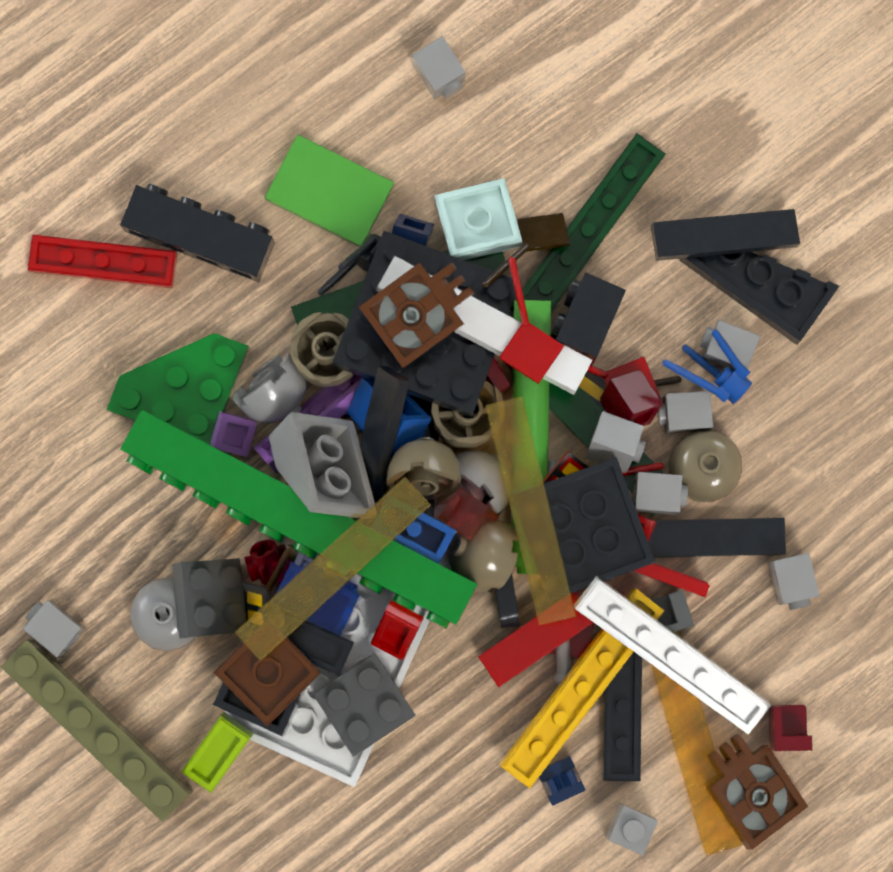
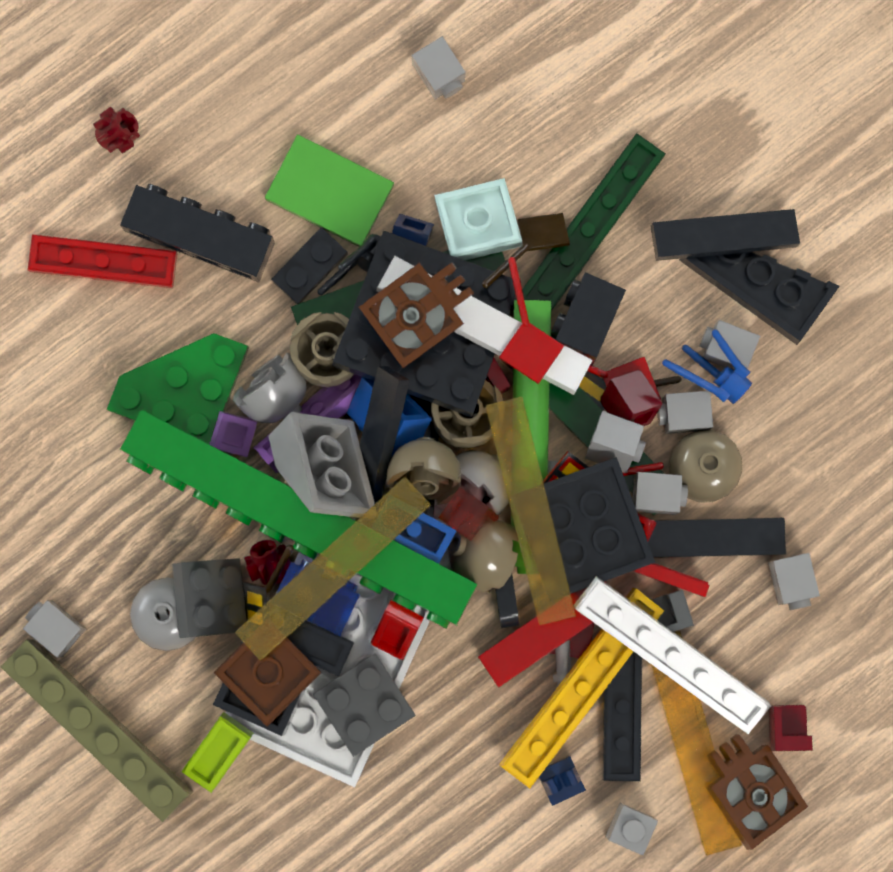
(116, 130): none -> dark red gear
(309, 266): none -> black plate

